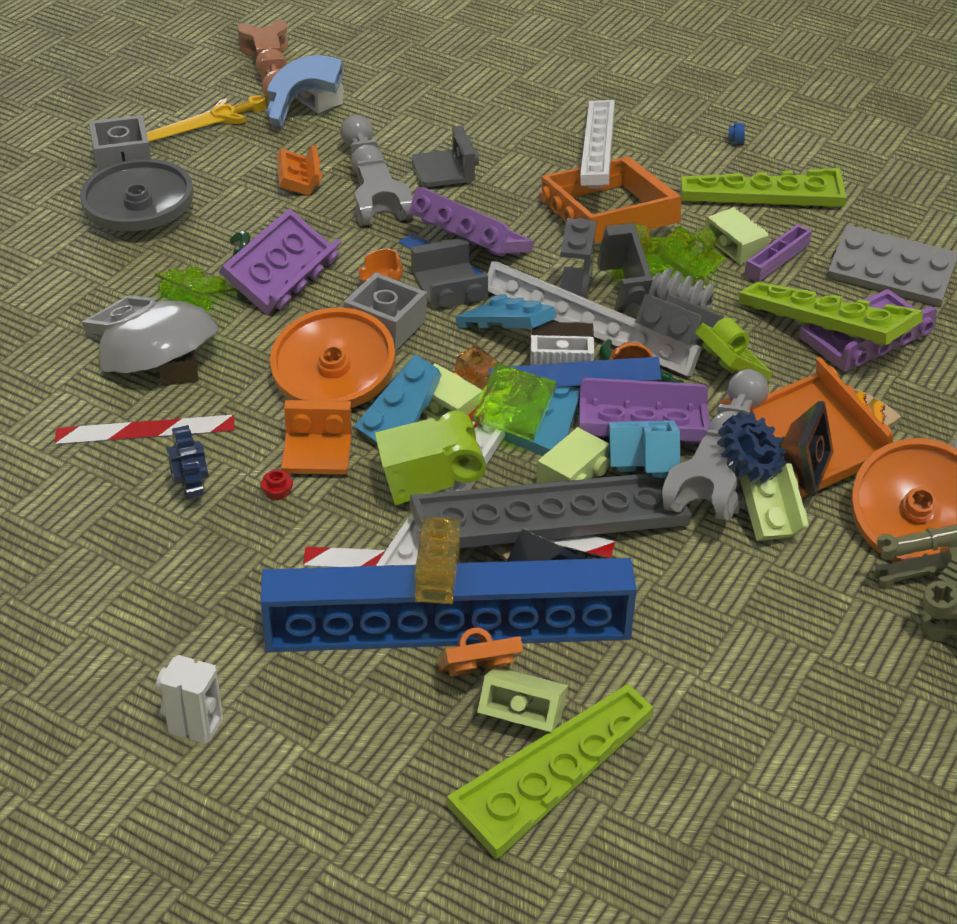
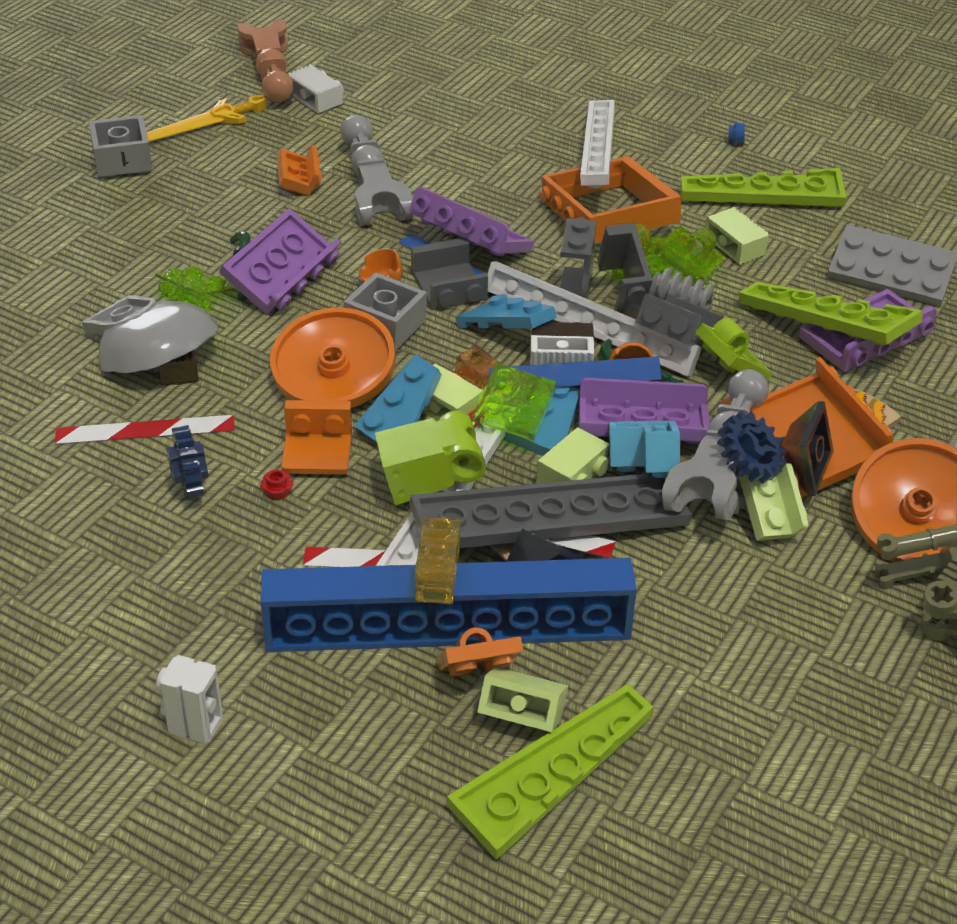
(136, 194): dark grey dish -> none
(300, 75): light blue arch -> none
(448, 166): dark grey bracket -> none
(777, 253): medium lavender piece -> none

